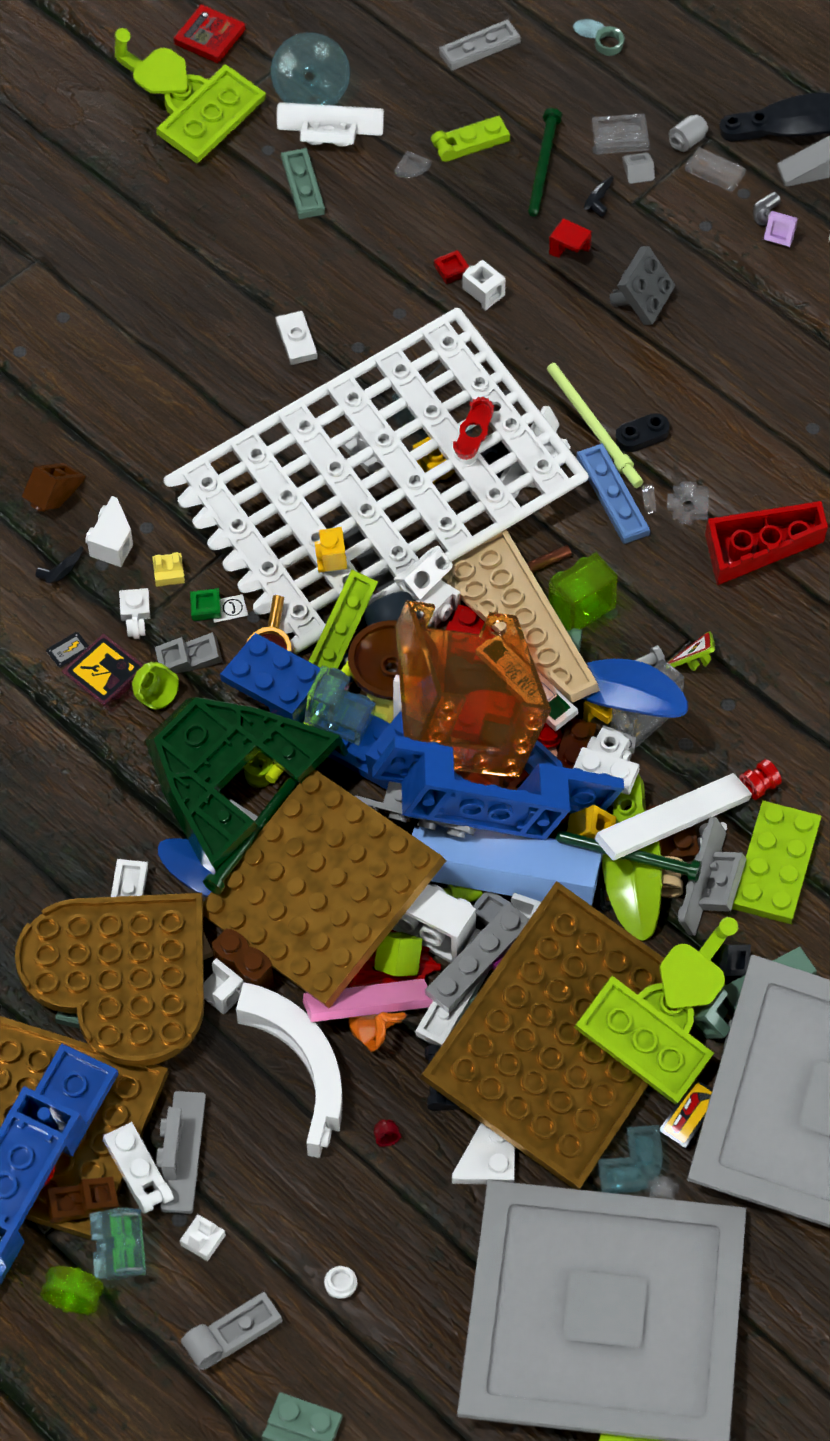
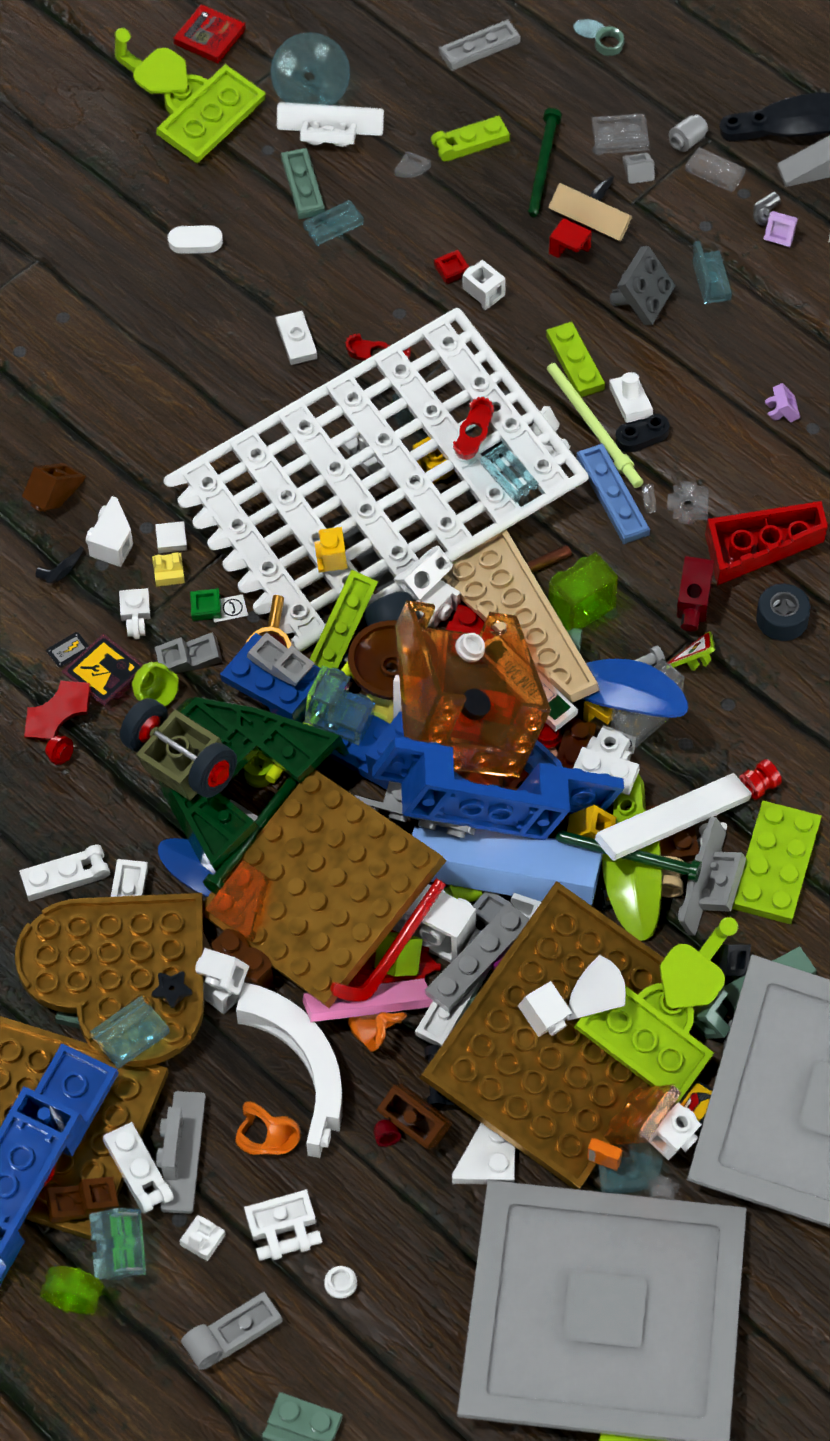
(59, 749): none -> red plate
(64, 873): none -> white plate
(69, 701): none -> red tile
(129, 1032): none -> clear light blue plate
(171, 537): none -> white tile
(174, 996): none -> black plate
(177, 750): none -> brick
(195, 239): none -> white tile
(222, 970): none -> white brick
(240, 900): none -> clear orange wing
(279, 660): none -> light grey slope
(281, 1137): none -> orange piece
(281, 1216): none -> white plate
(335, 225): none -> clear light blue tile
(361, 349): none -> red piece
(366, 991): none -> red piece
(414, 1116): none -> reddish brown brick
(470, 647): none -> white plate
(476, 704): none -> black tile
(523, 490): none -> clear light blue tile
(545, 1010): none -> white brick
(575, 359): none -> lime plate
(590, 212): none -> tan tile
(597, 989): none -> white sticker
(604, 1154): none -> orange tile
(630, 397): none -> white tile
(641, 1114): none -> clear orange plate
(675, 1131): none -> white brick
(694, 592): none -> dark red torso
(711, 275): none -> clear light blue panel
(783, 612): none -> black wheel
(784, 402): none -> lavender tile

